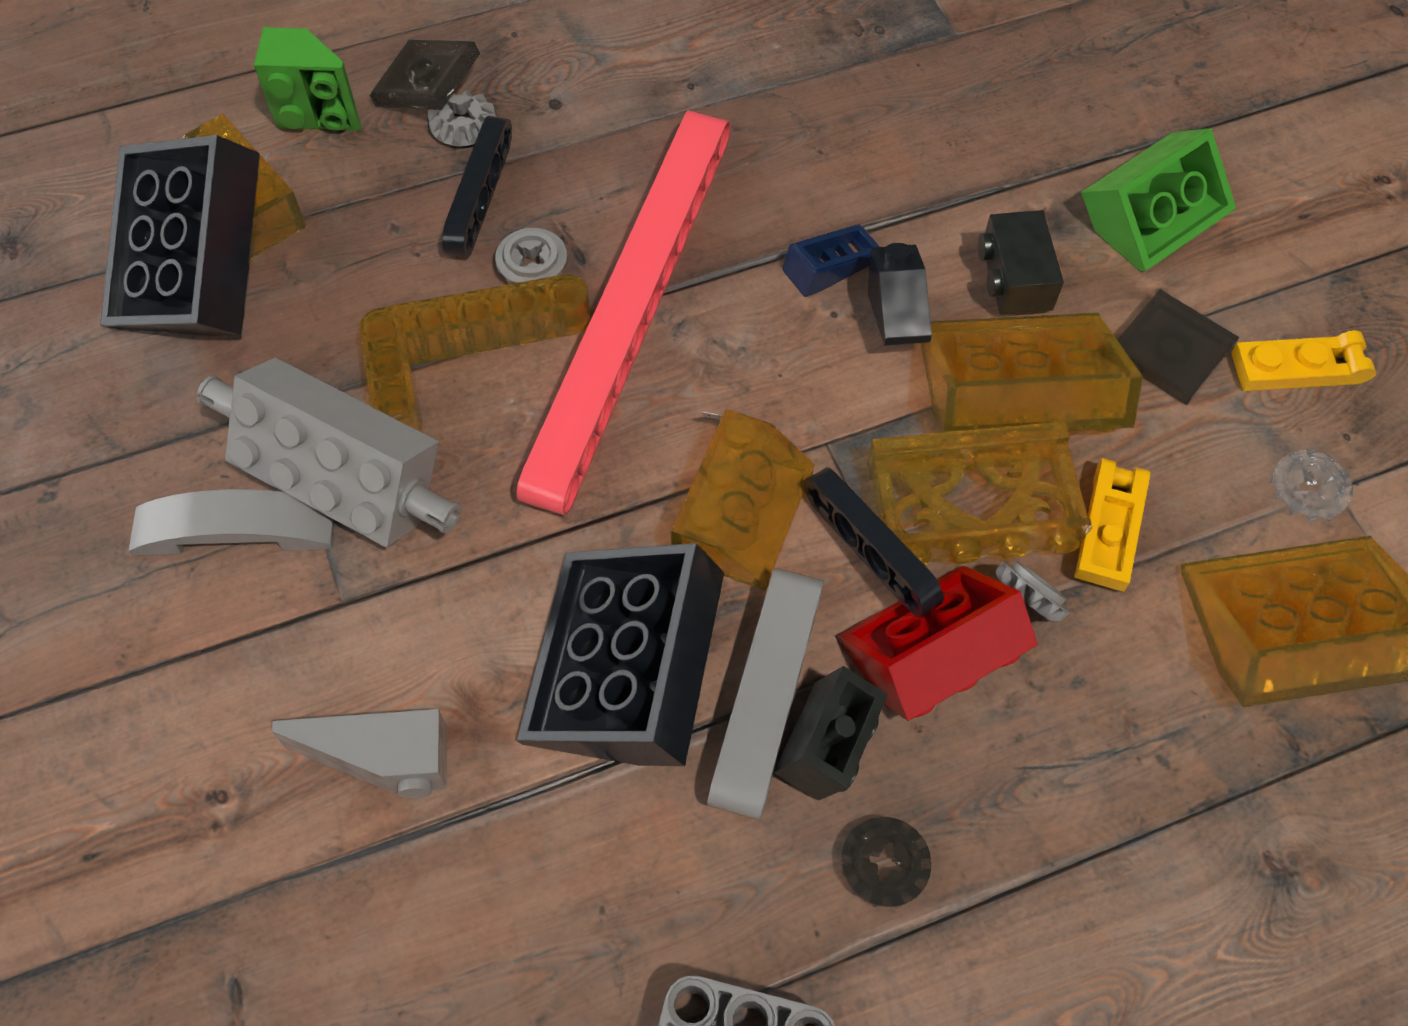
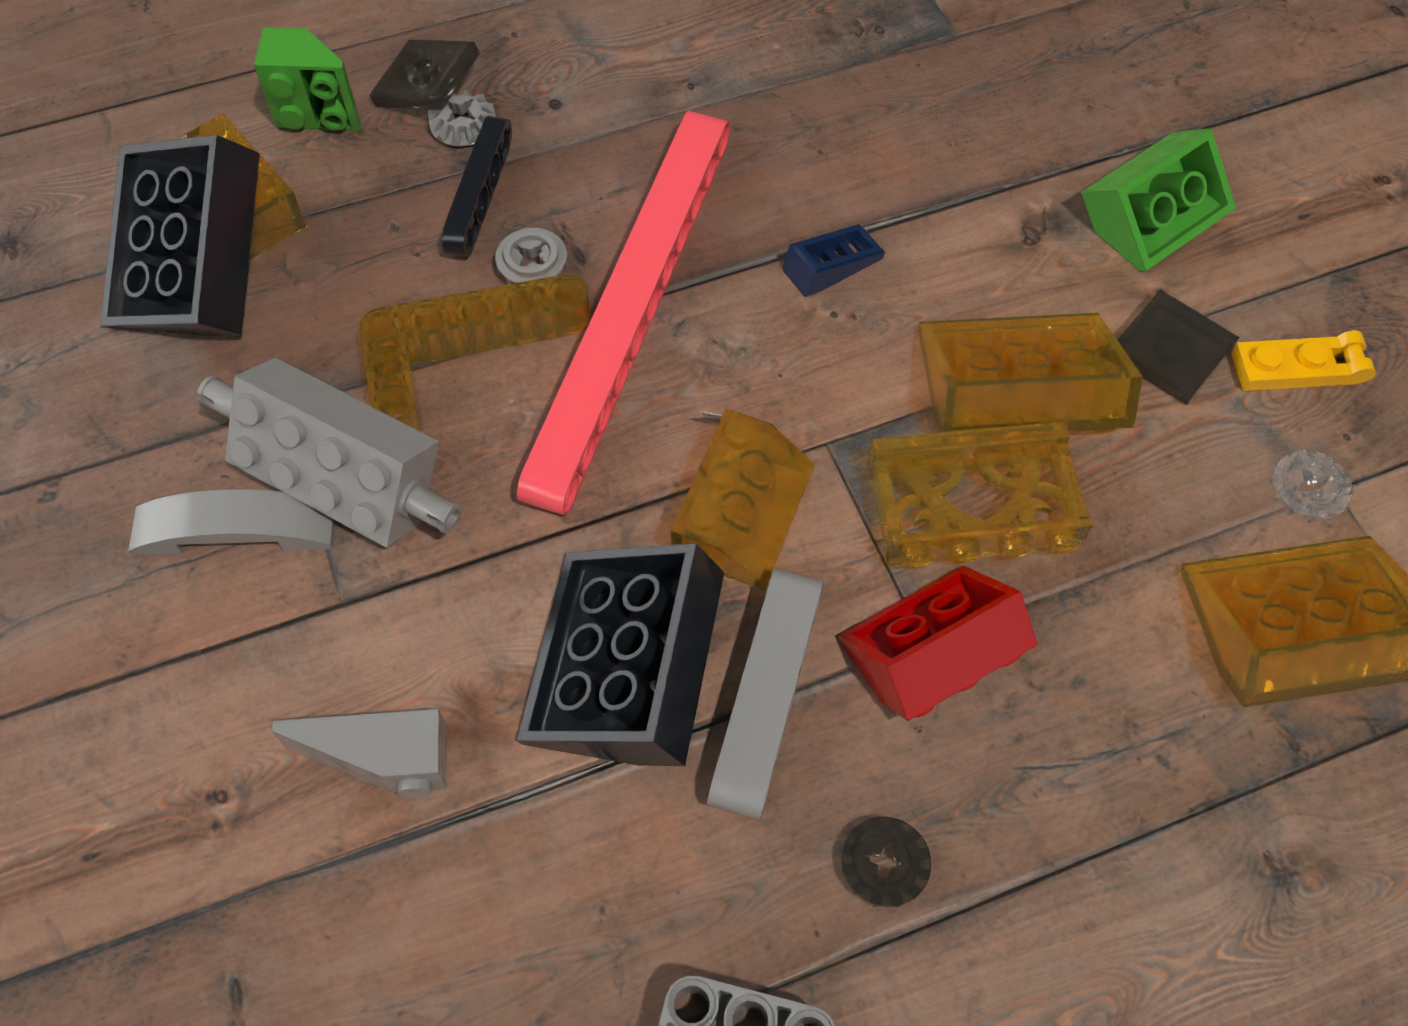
(831, 734): pearl dark grey brick -> none
(874, 542): black beam -> none
(899, 294): black slope -> none
(1020, 262): pearl dark grey brick -> none
(1034, 590): light grey gear -> none
(1116, 519): yellow plate -> none

